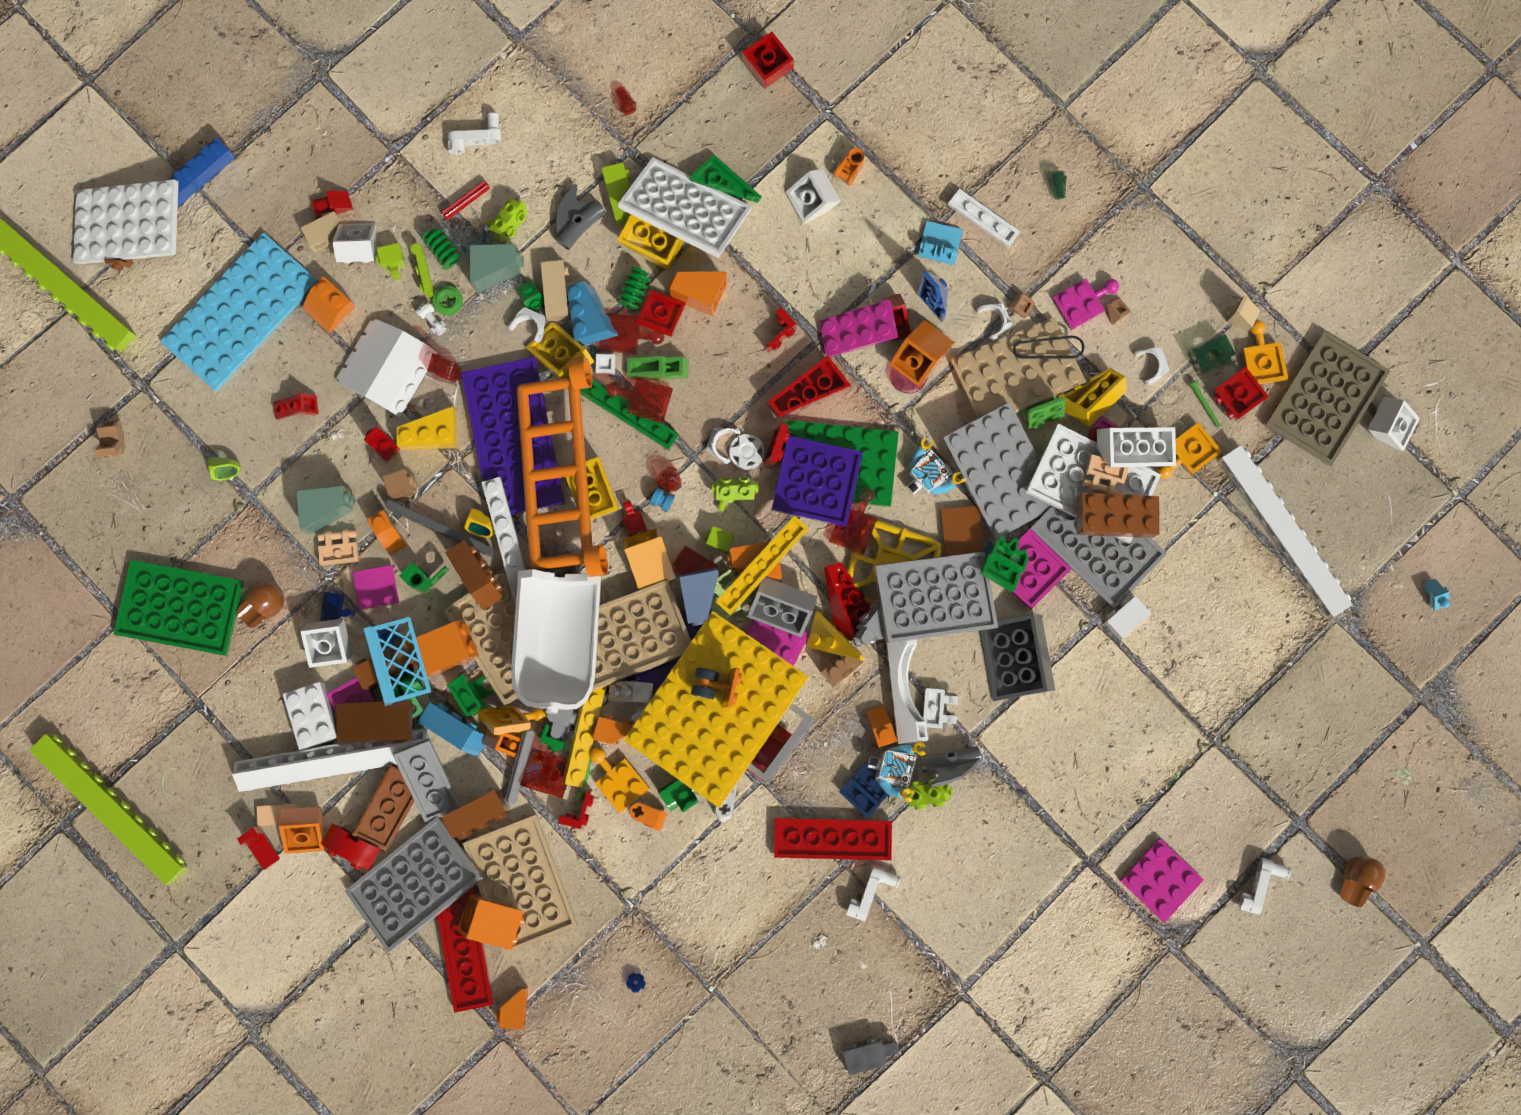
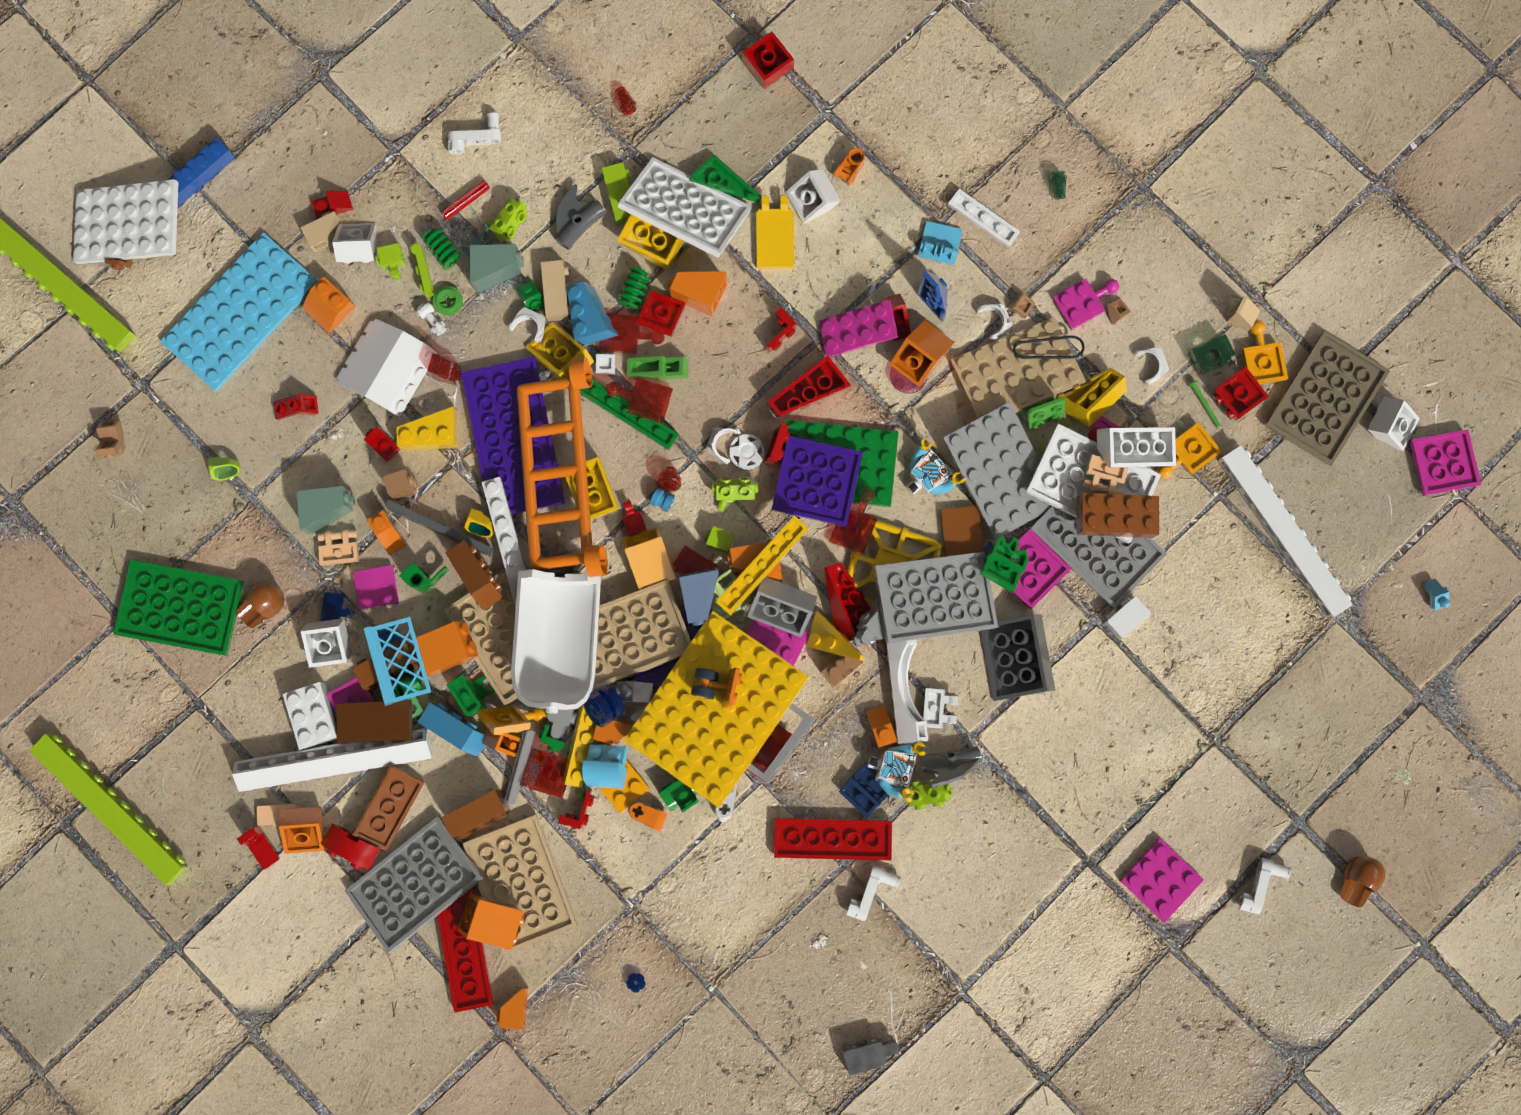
(427, 780): light grey plate -> none
(604, 706): none -> clear blue wheel
(605, 766): none -> medium azure brick
(775, 235): none -> yellow tile
(1445, 462): none -> dark pink plate

